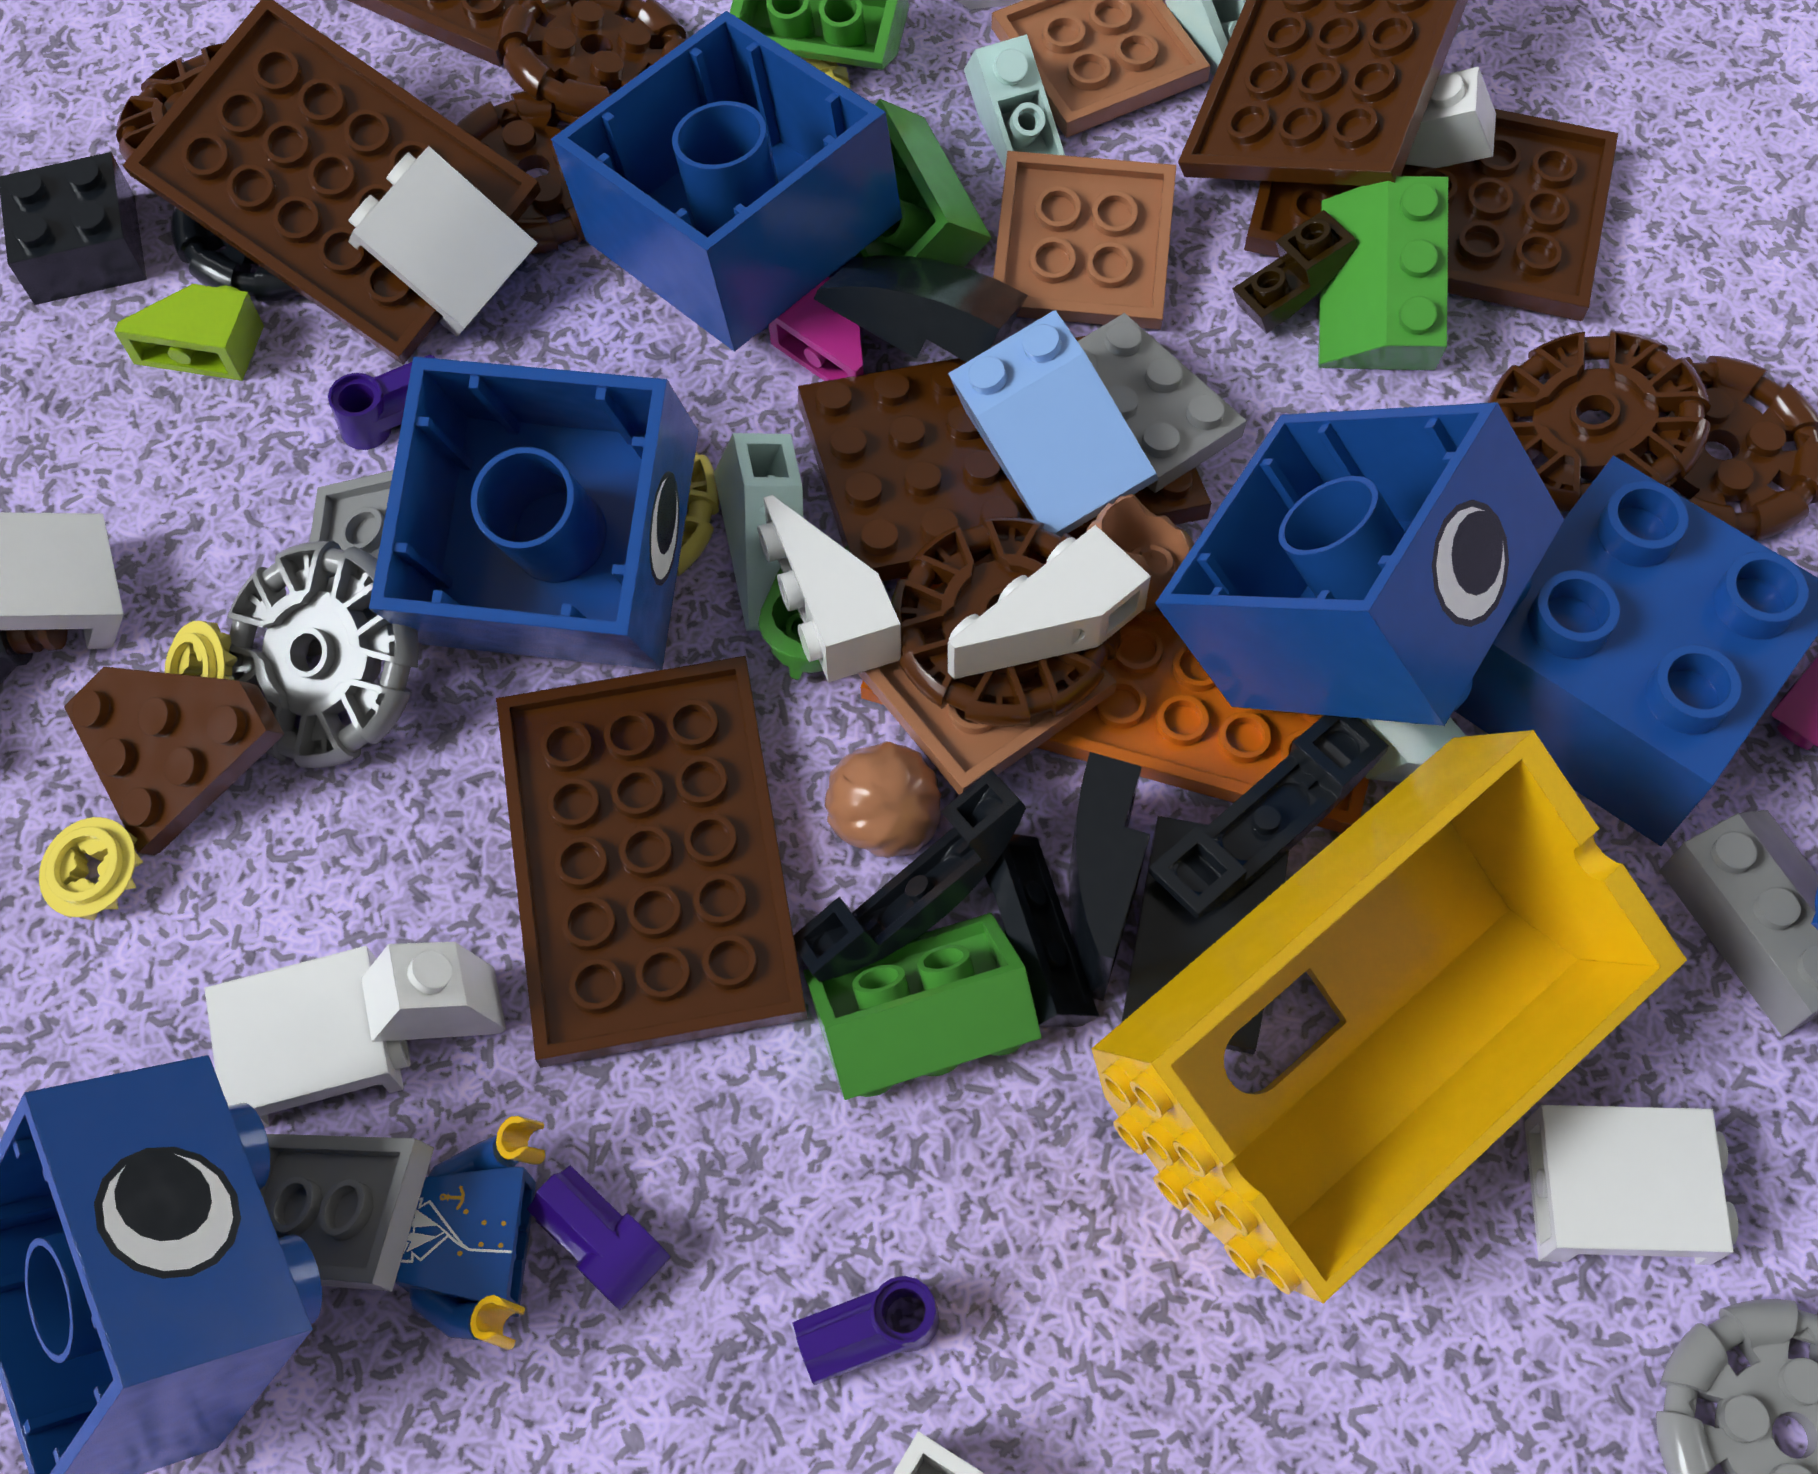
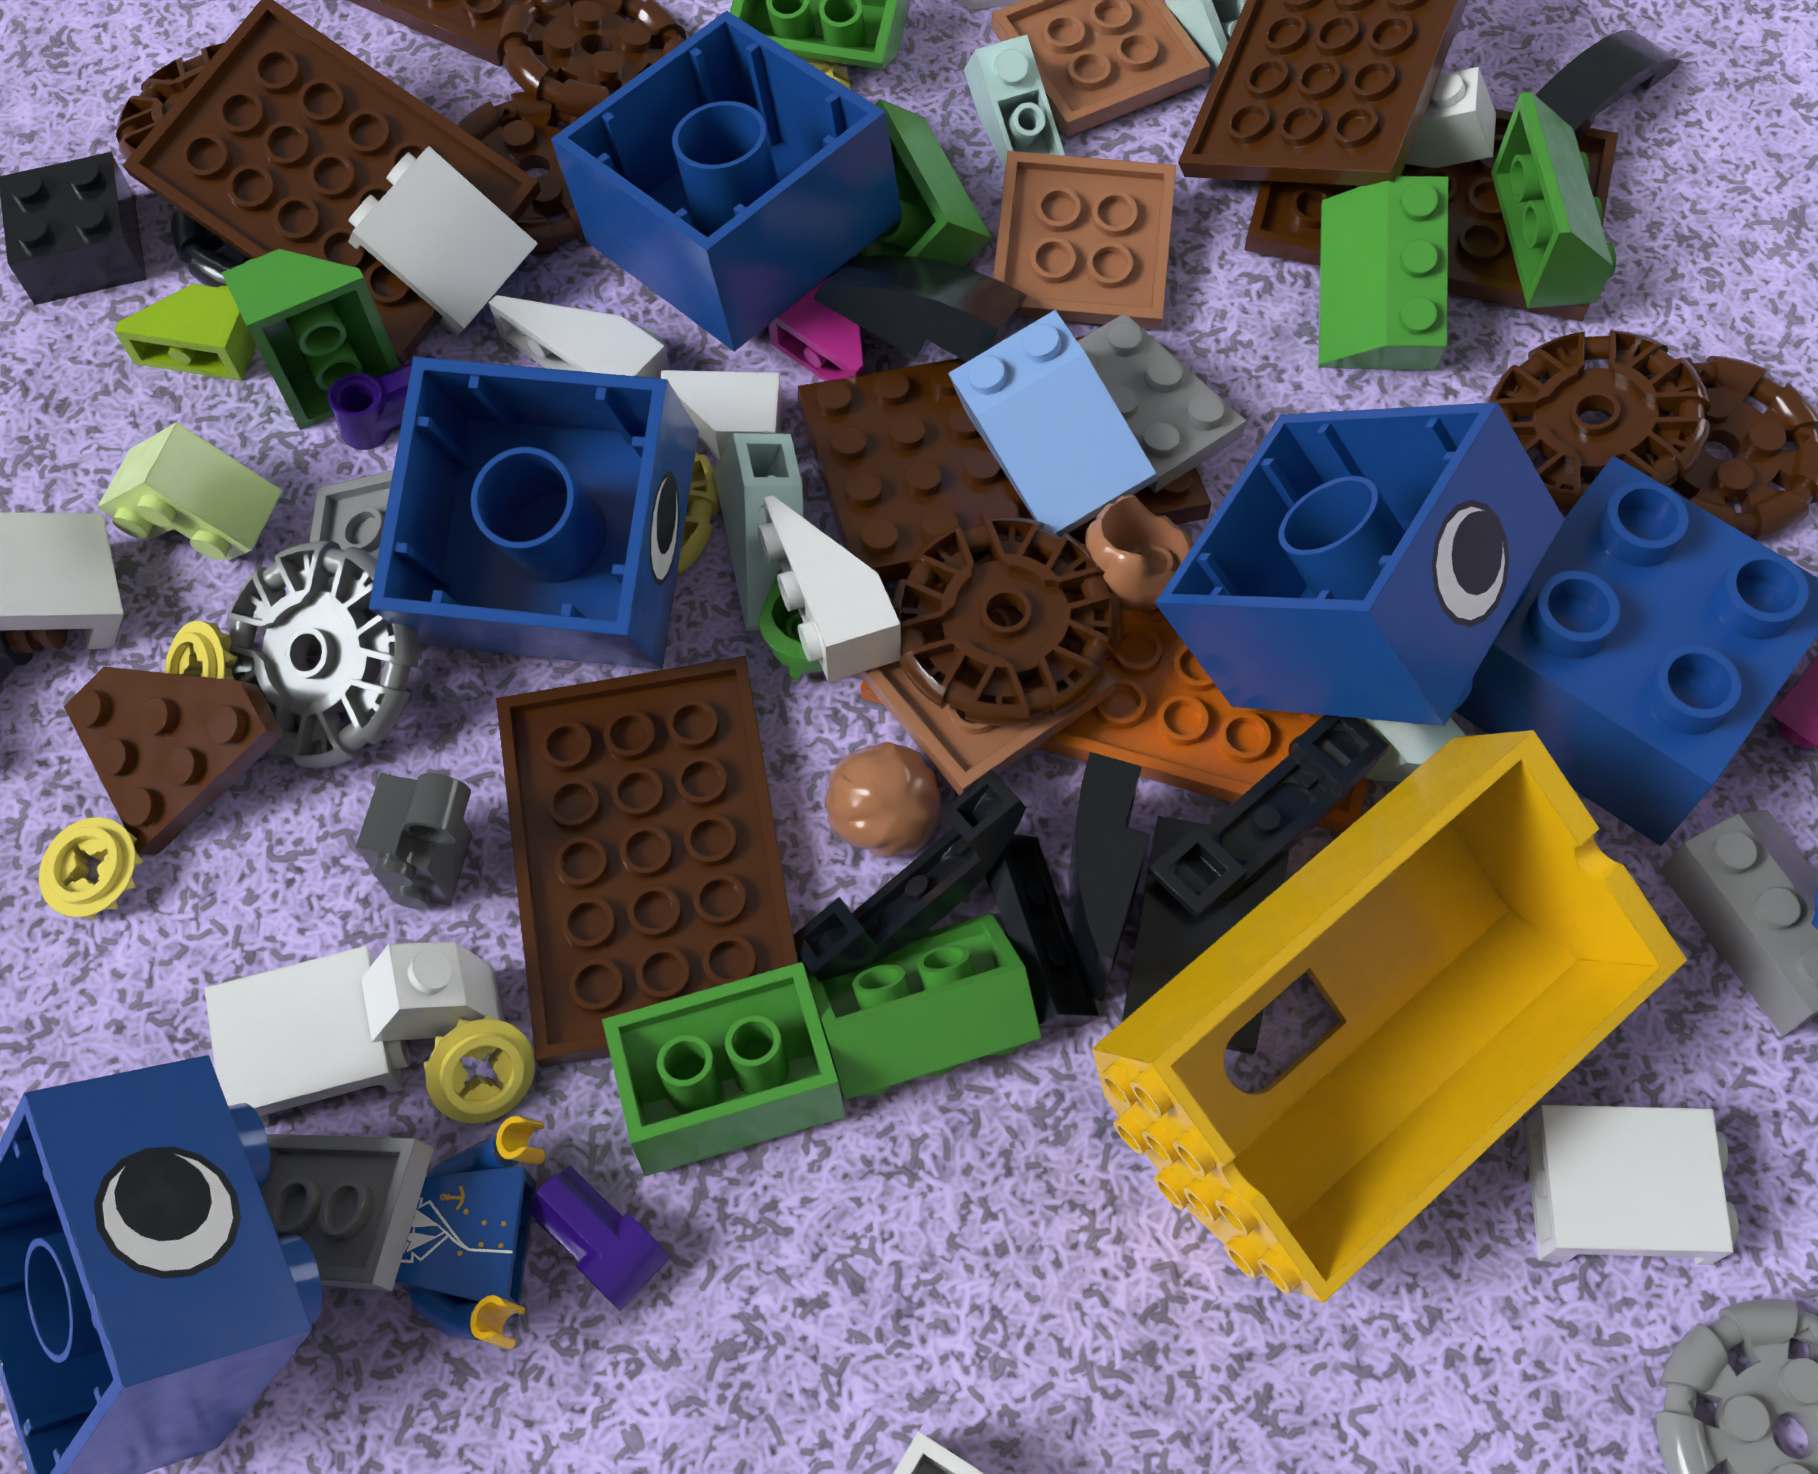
(191, 488): none -> yellowish green brick
(310, 326): none -> bright green slope
(417, 837): none -> dark grey hinge
(480, 1097): none -> light yellow gear
(579, 338): none -> white slope
(723, 1069): none -> bright green slope
(729, 404): none -> white slope
(858, 1332): dark purple piece -> none
(1061, 609): white slope -> none
(1306, 265): dark brown slope -> none
(1550, 209): none -> bright green slope
(1603, 76): none -> black slope

